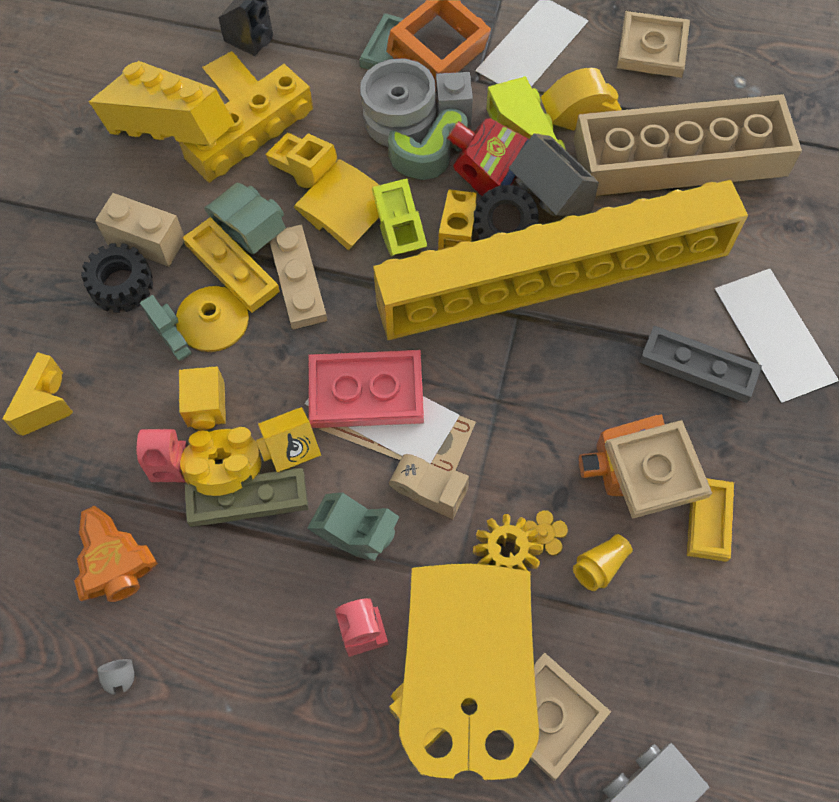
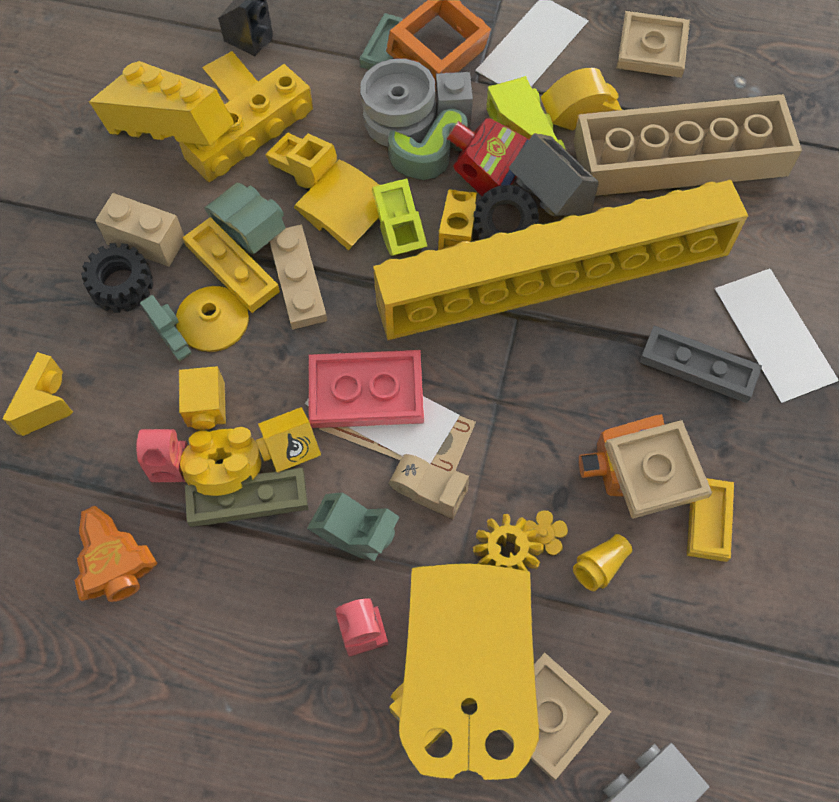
(116, 674): light grey hinge -> none

